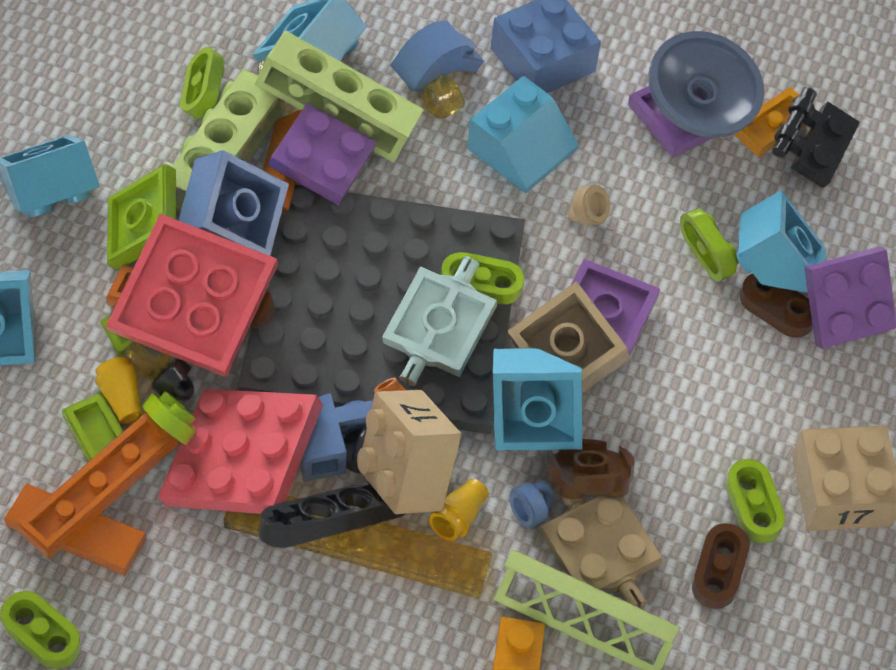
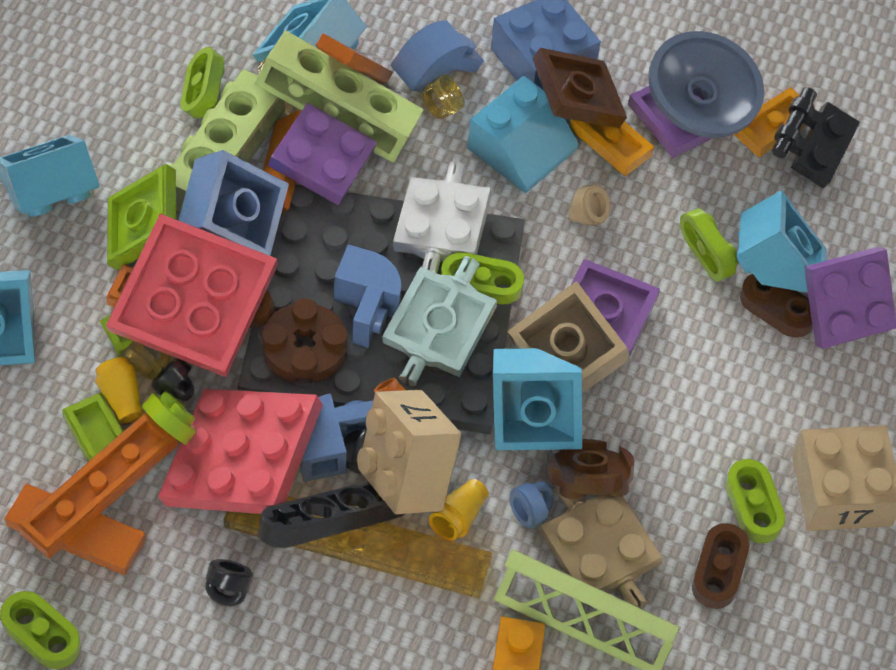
(230, 577): none -> black tile
(304, 320): none -> reddish brown plate
(353, 59): none -> orange tile
(371, 286): none -> medium blue brick
(441, 217): none -> white plate
(579, 88): none -> reddish brown plate
(619, 146): none -> light orange plate

